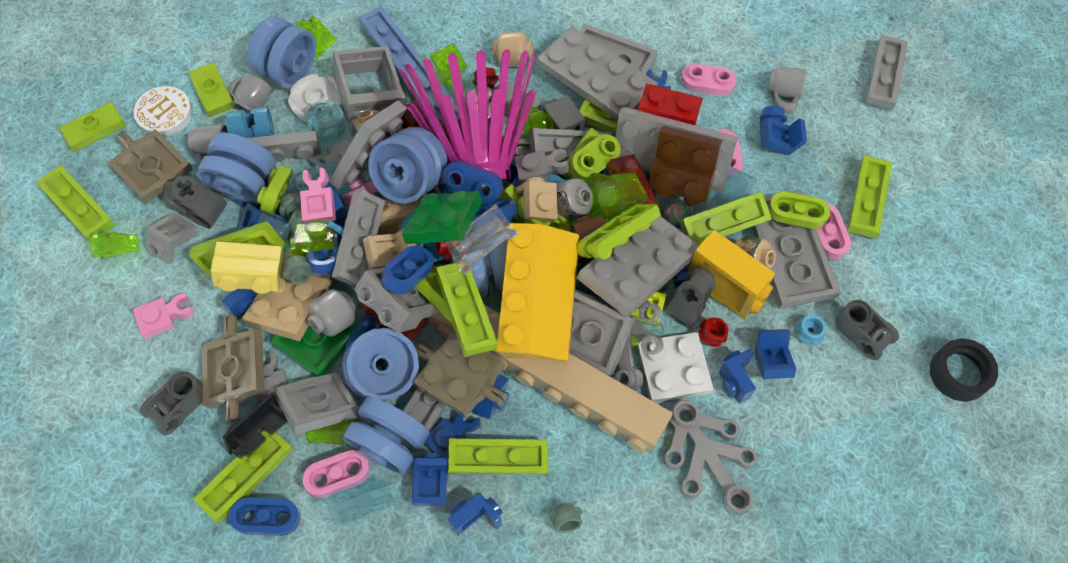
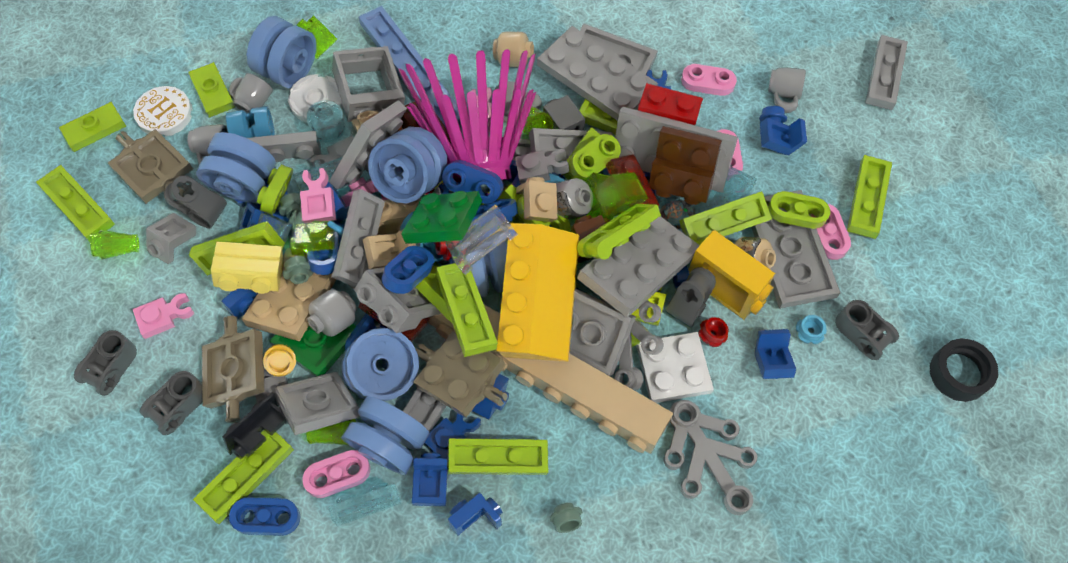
(105, 363): none -> dark grey piece
(279, 360): none -> yellow plate
(440, 60): clear neon green bracket -> none
(491, 77): red plate -> none
(735, 379): blue bracket -> none

